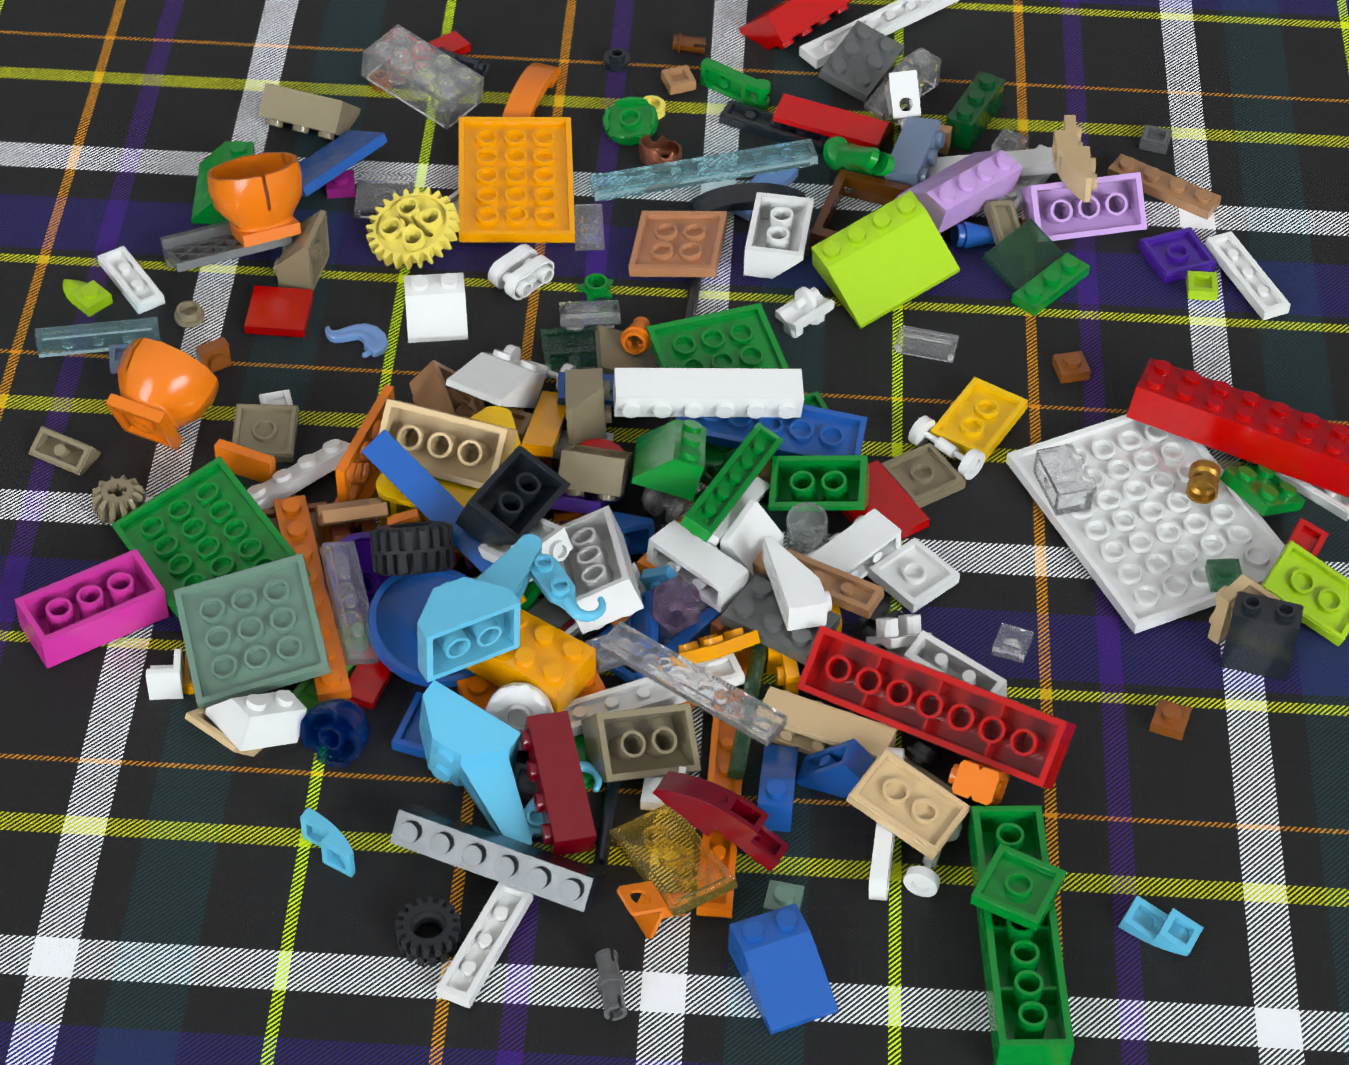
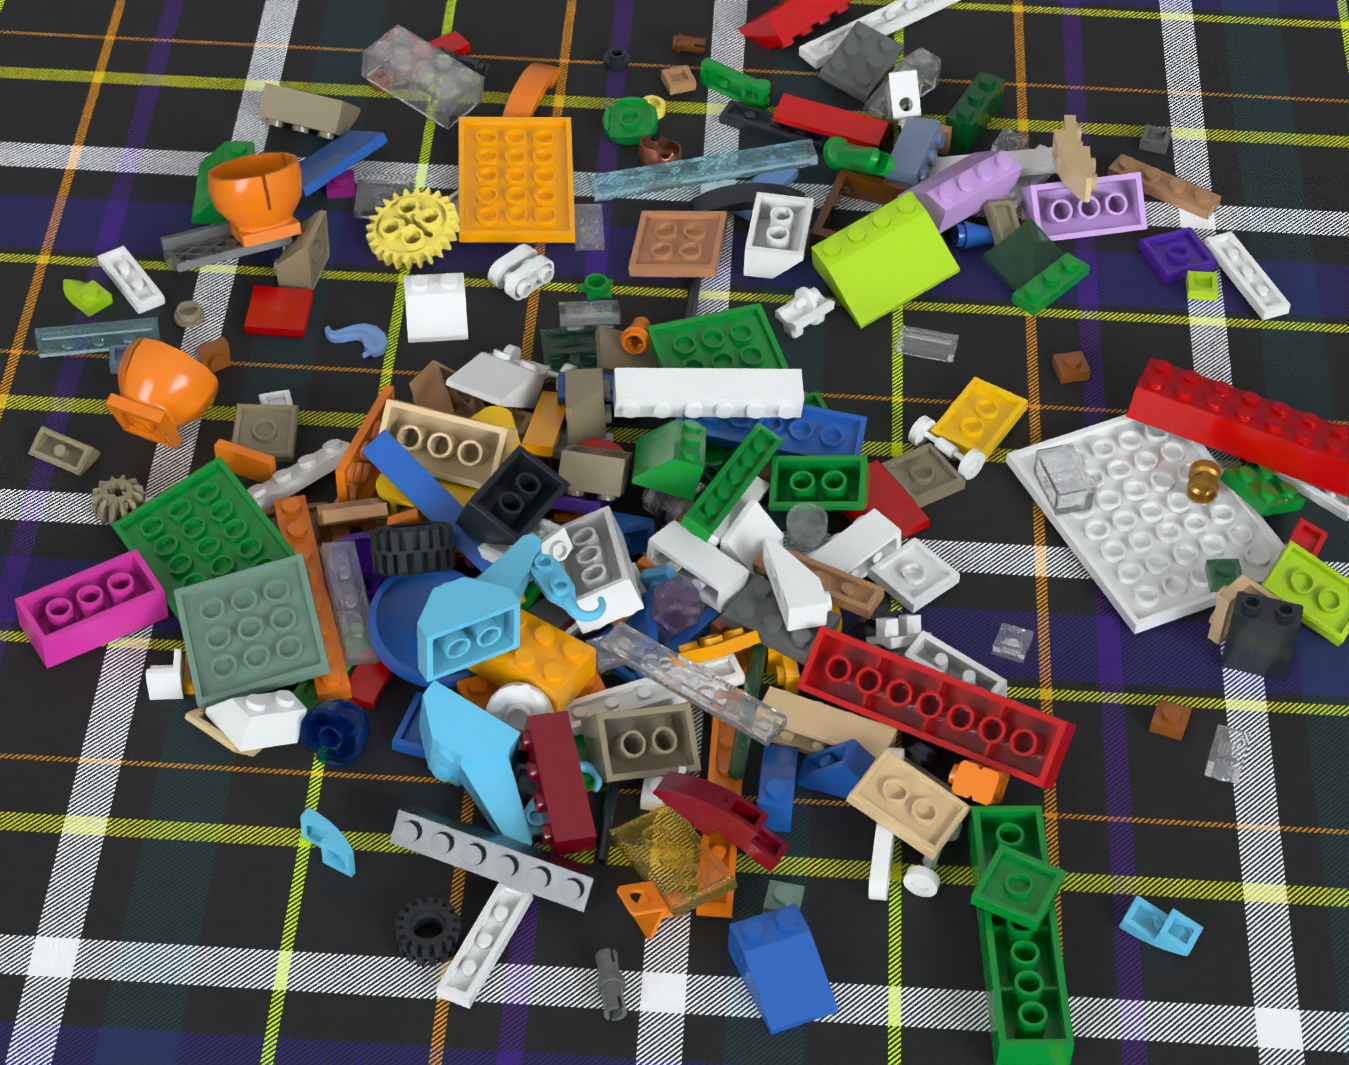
(1227, 754): none -> clear brick

